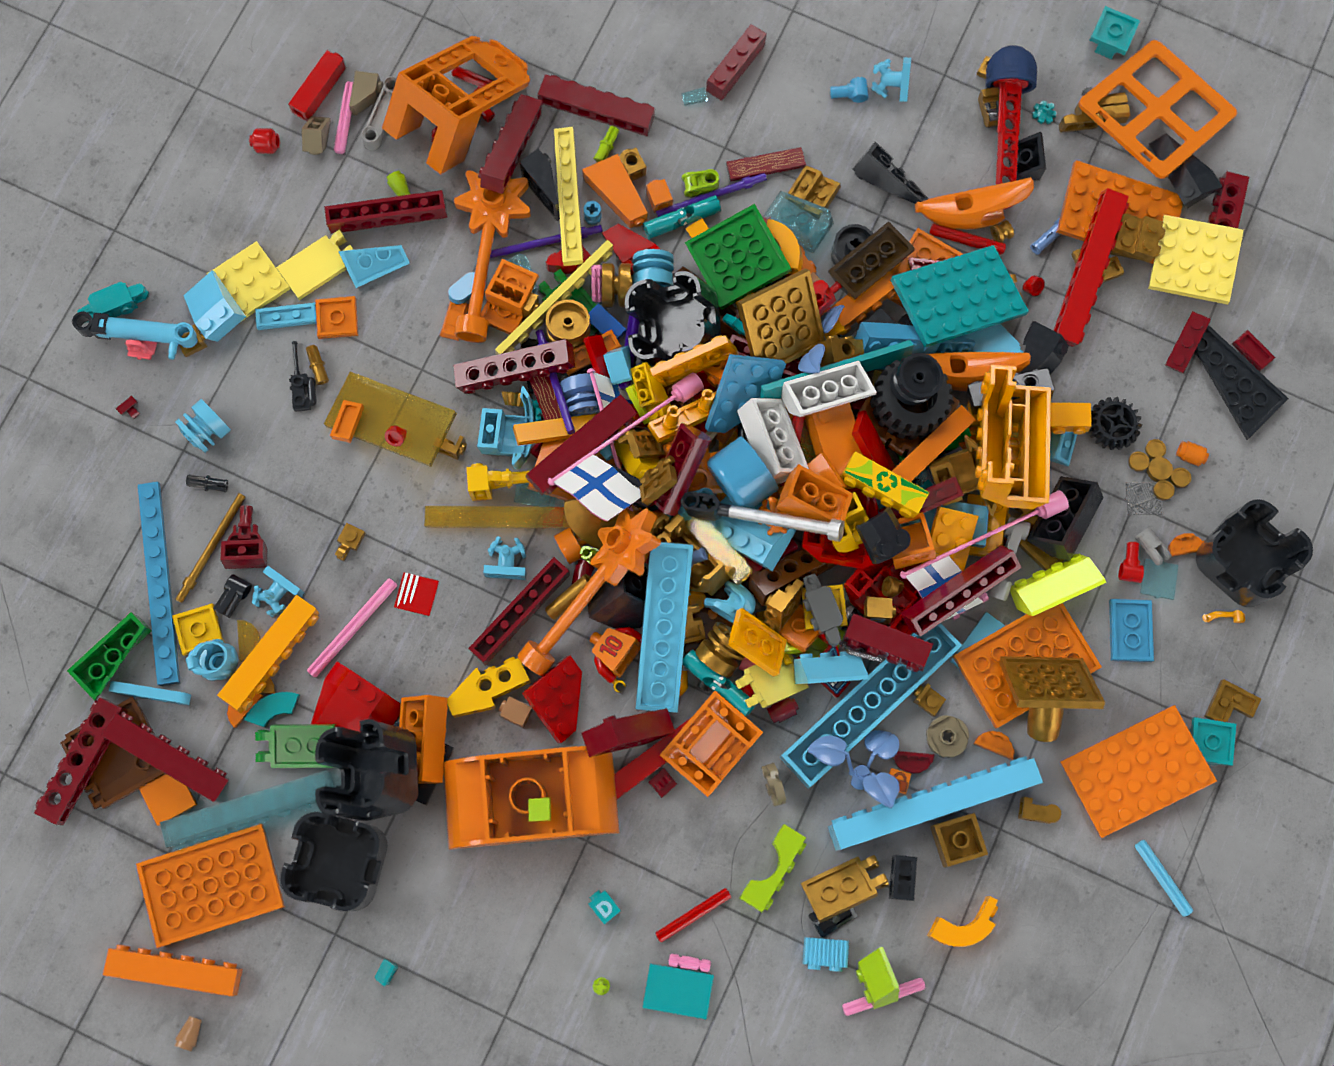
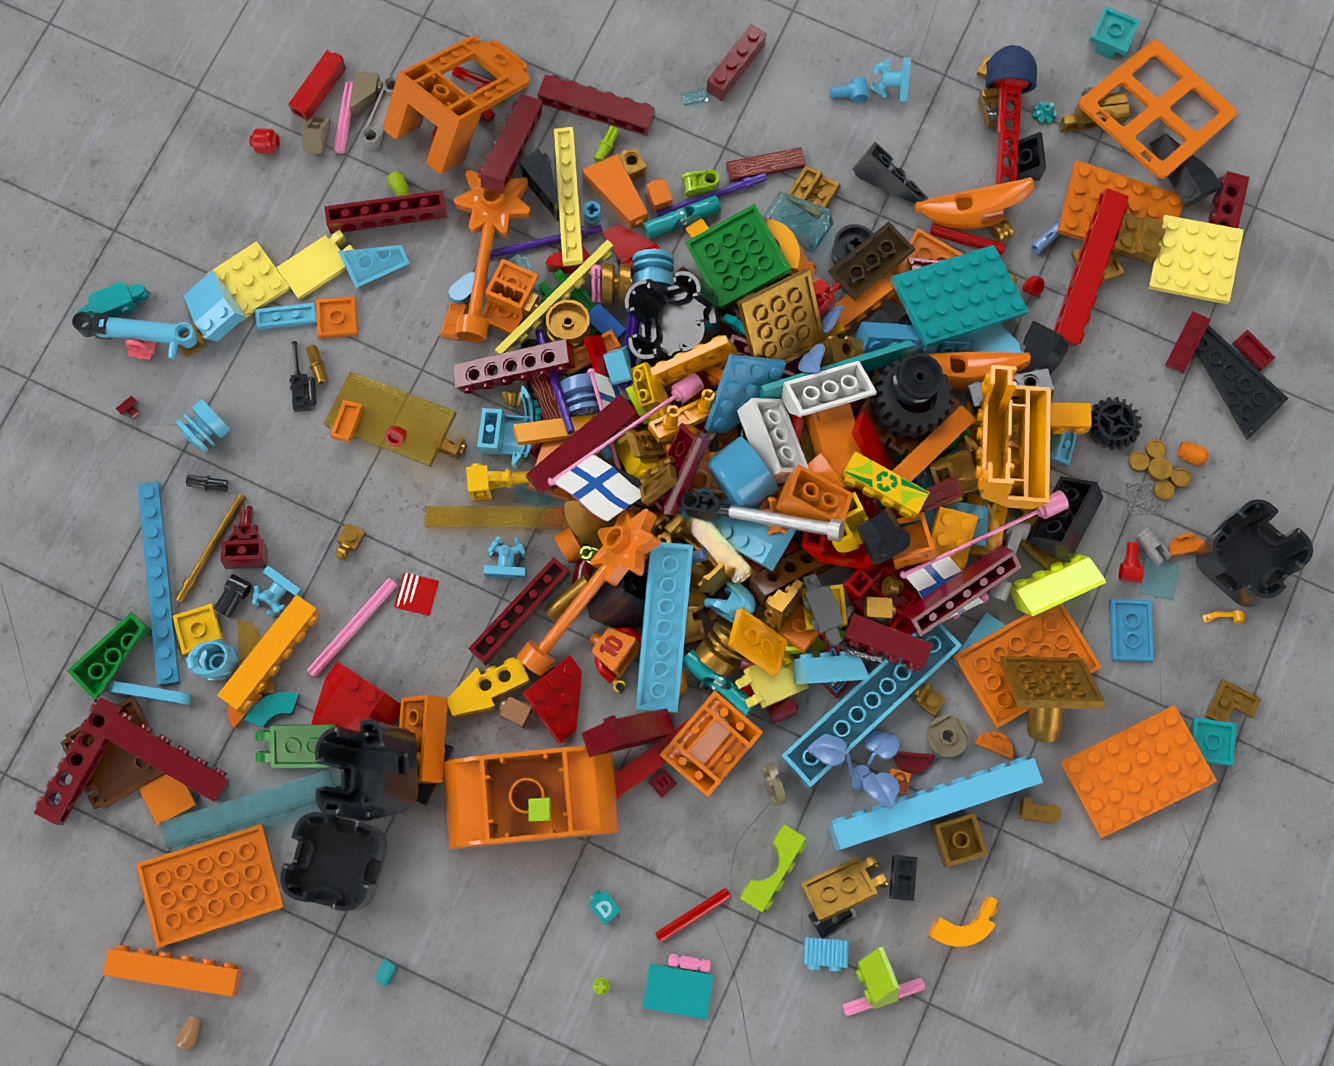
(1163, 878): medium azure axle -> none

